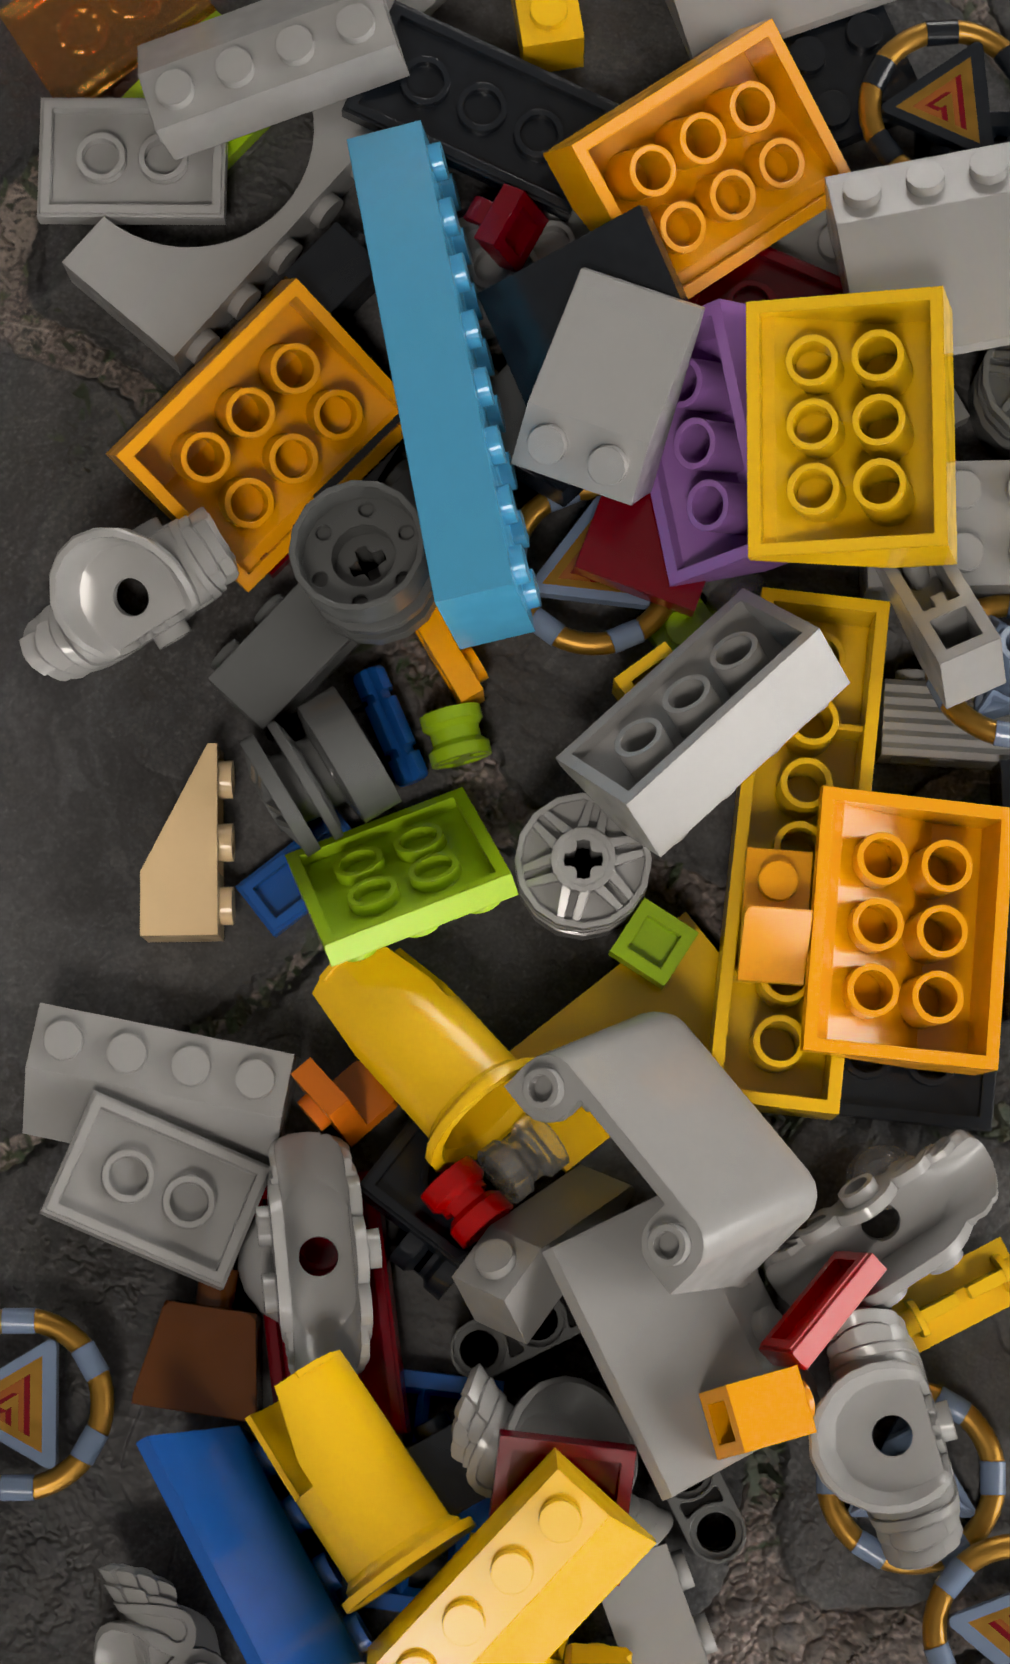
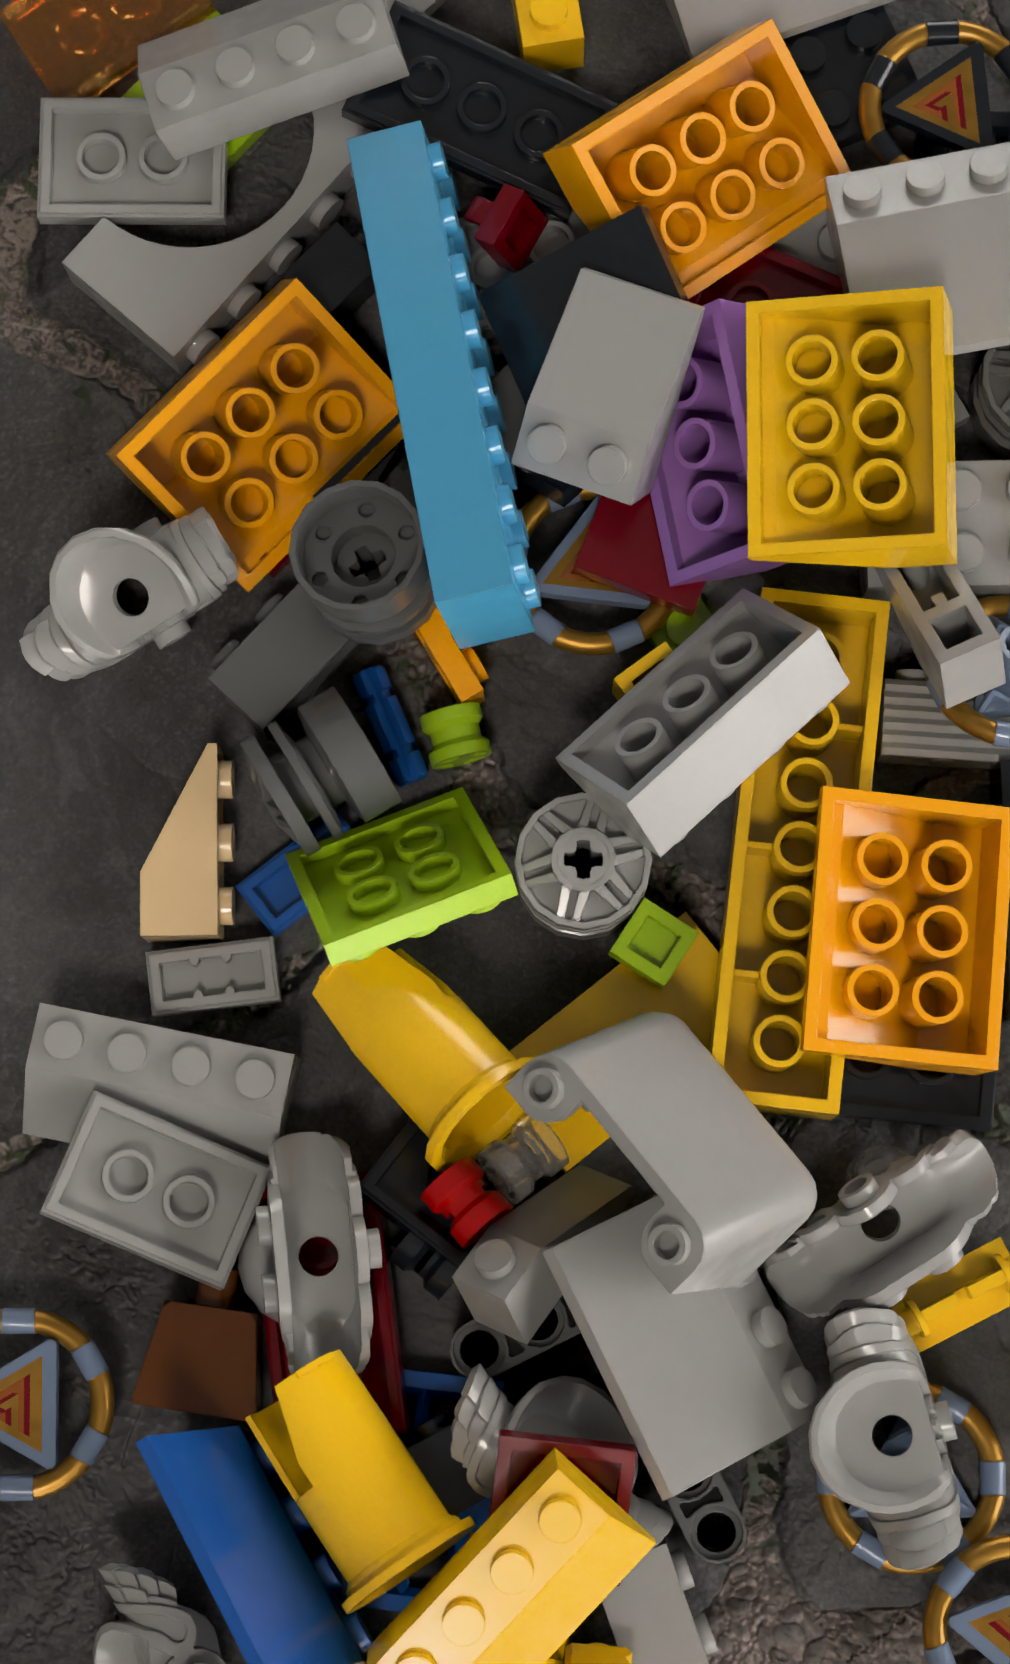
(213, 976): none -> light grey plate
(349, 1102): orange bracket -> none
(758, 1412): light orange brick -> none
(775, 916): light orange slope -> none
(822, 1309): red tile -> none

